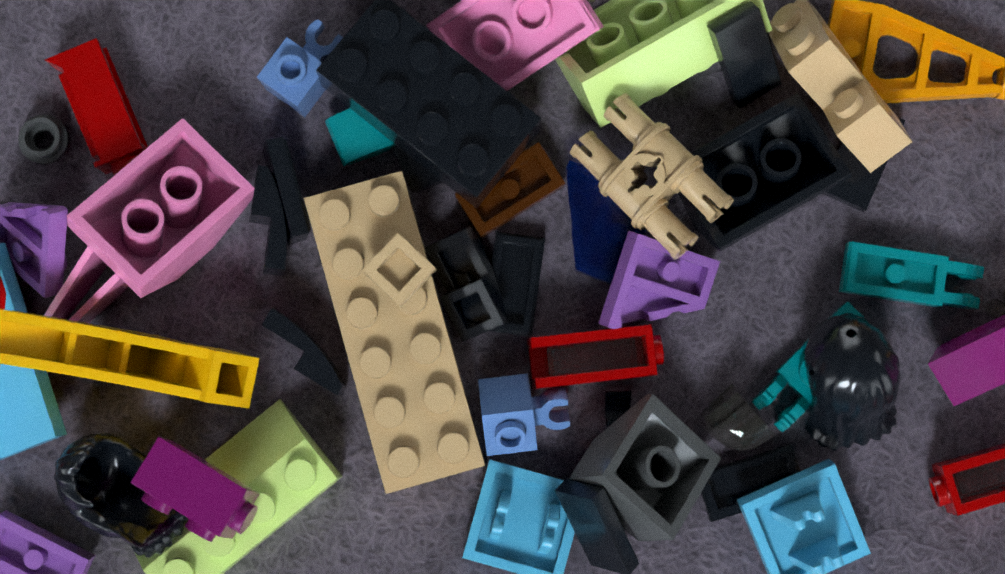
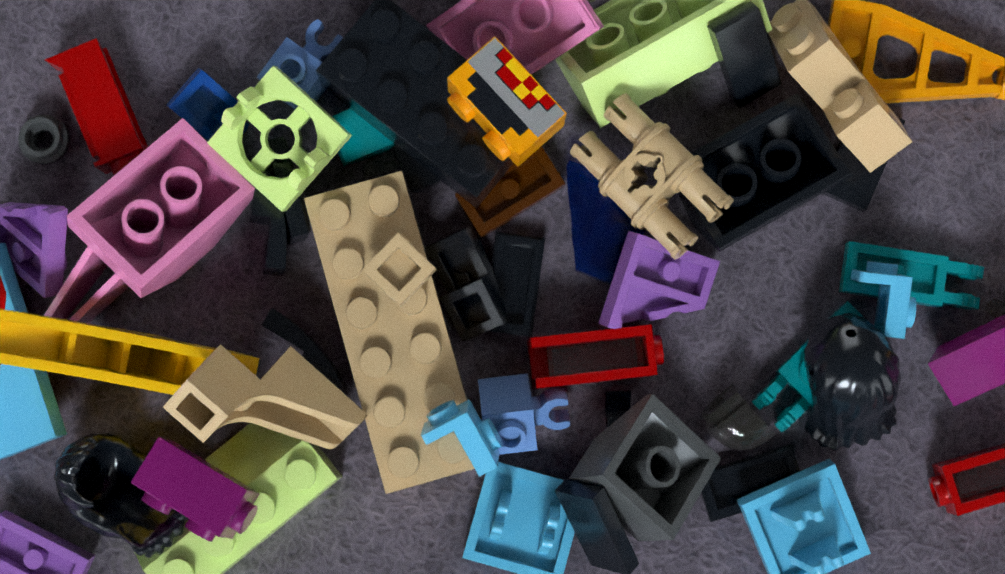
(202, 103): none -> blue bracket
(228, 138): none -> yellowish green piece
(286, 399): none -> tan arch
(476, 436): none -> medium azure bracket
(504, 102): none -> brick
(894, 305): none -> medium azure bracket

